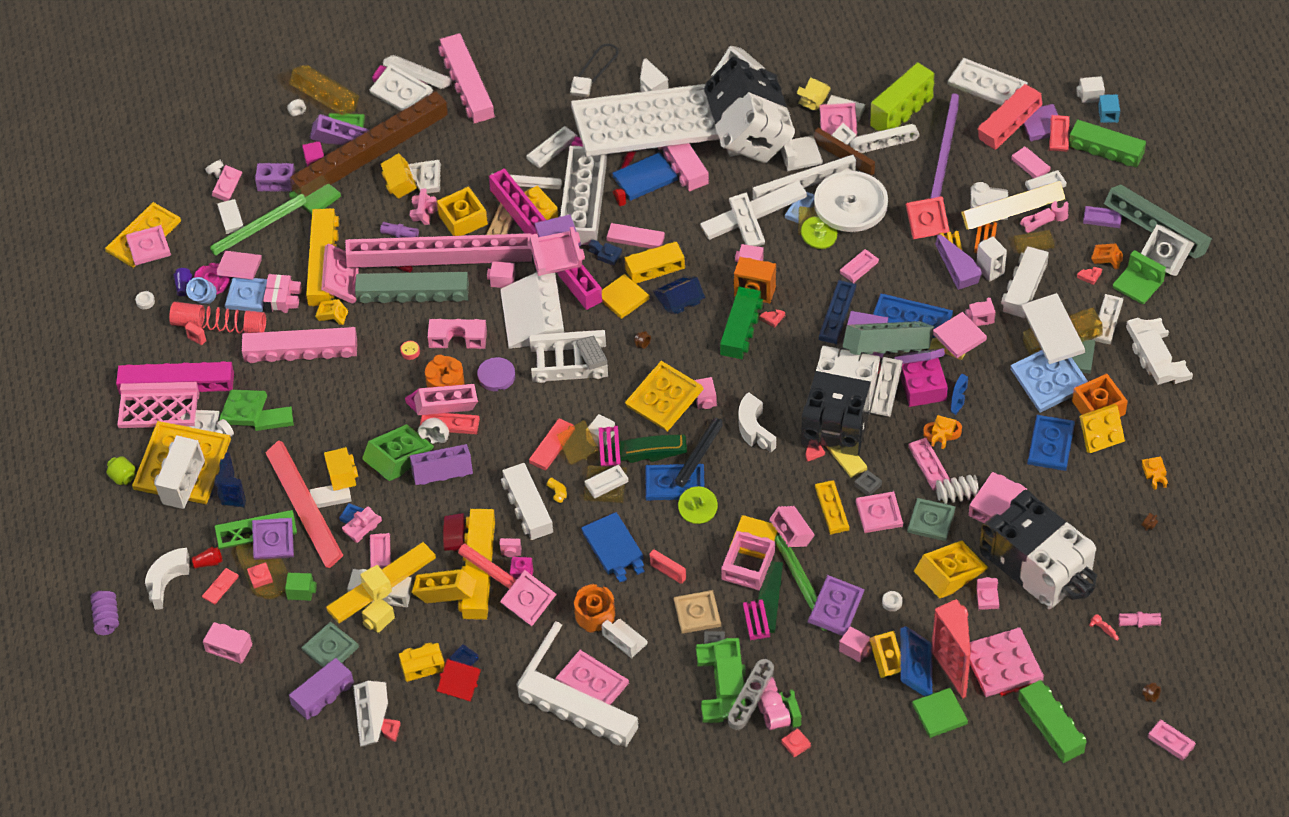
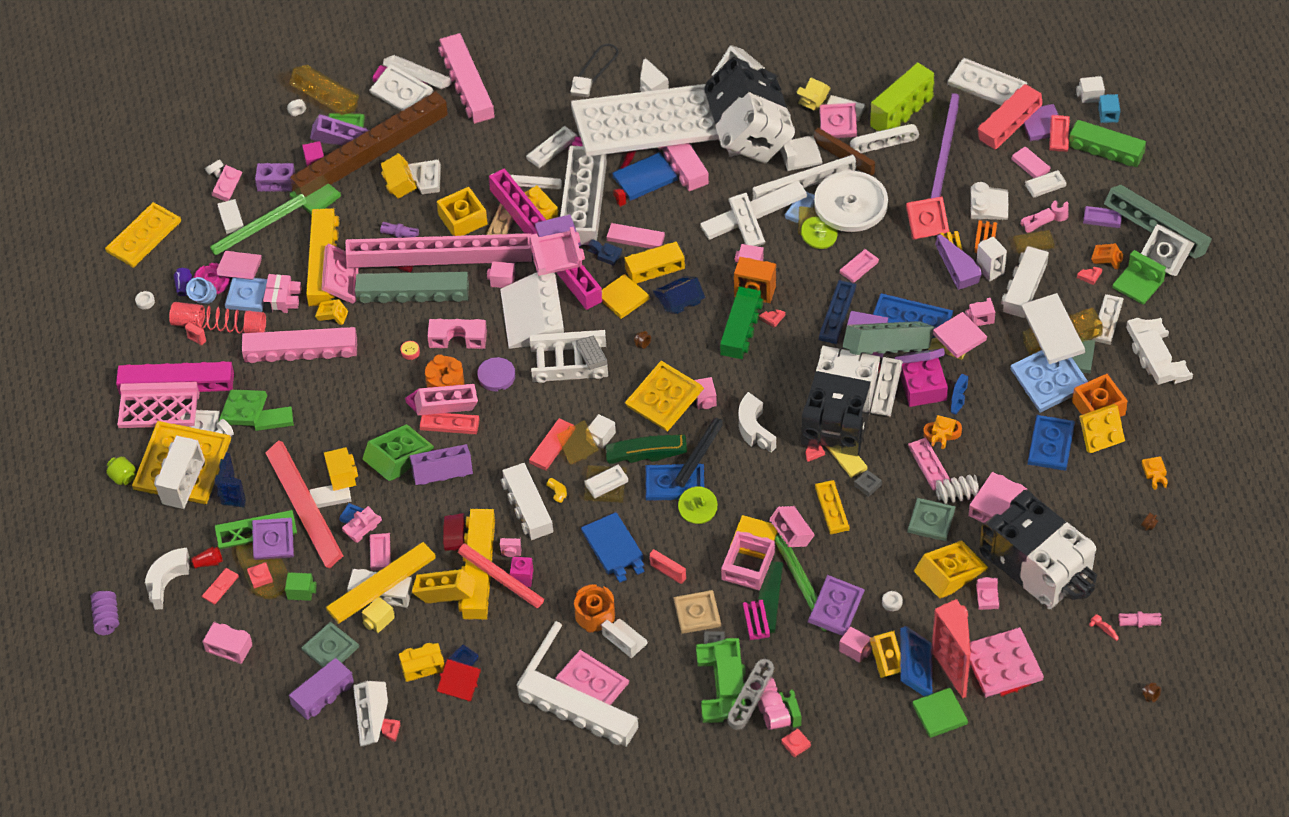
(148, 245): bright pink tile -> none
(376, 583): light yellow brick -> none
(426, 206): bright pink hips -> none
(435, 430): white hair -> none
(528, 598): bright pink tile -> none
(608, 430): dark pink tile -> none
(844, 134): white plate -> none
(879, 512): bright pink tile -> none
(1013, 205): tile -> none
(1052, 721): bright green brick -> none
(1171, 740): bright pink plate -> none

